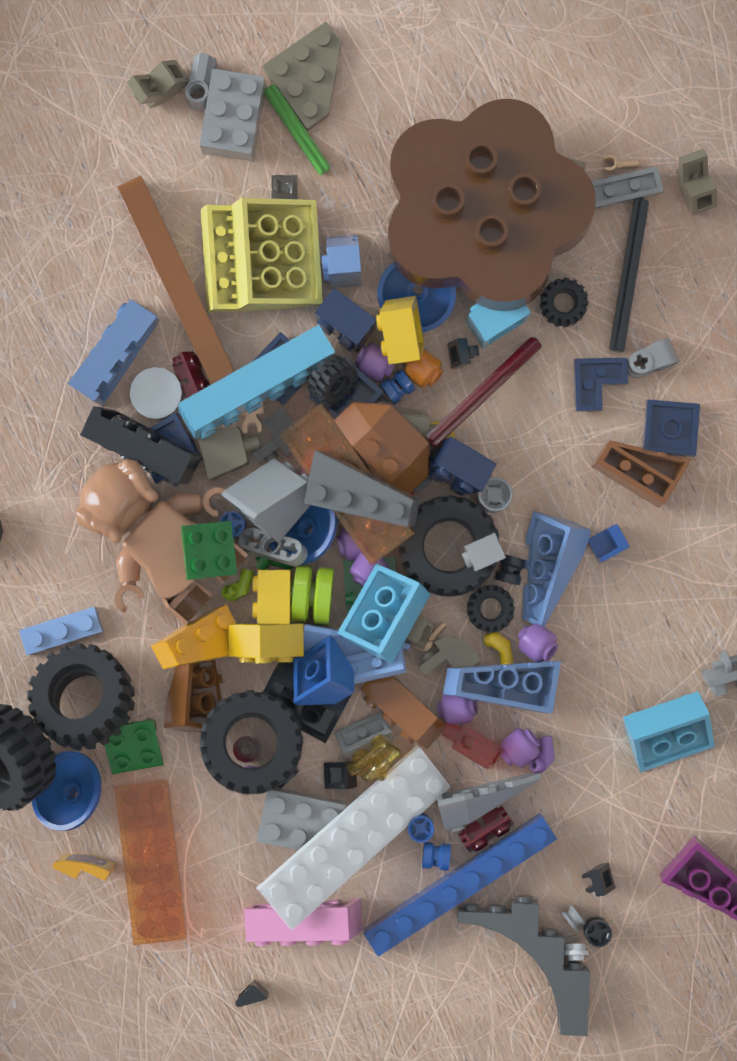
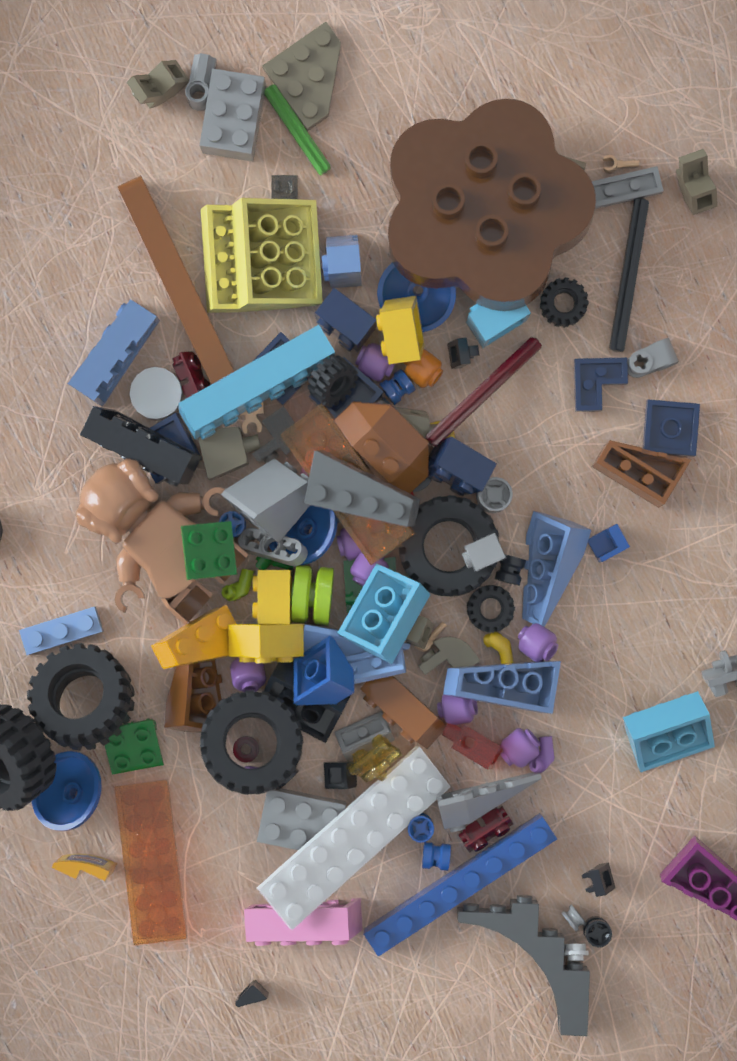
(247, 675): none -> medium lavender head

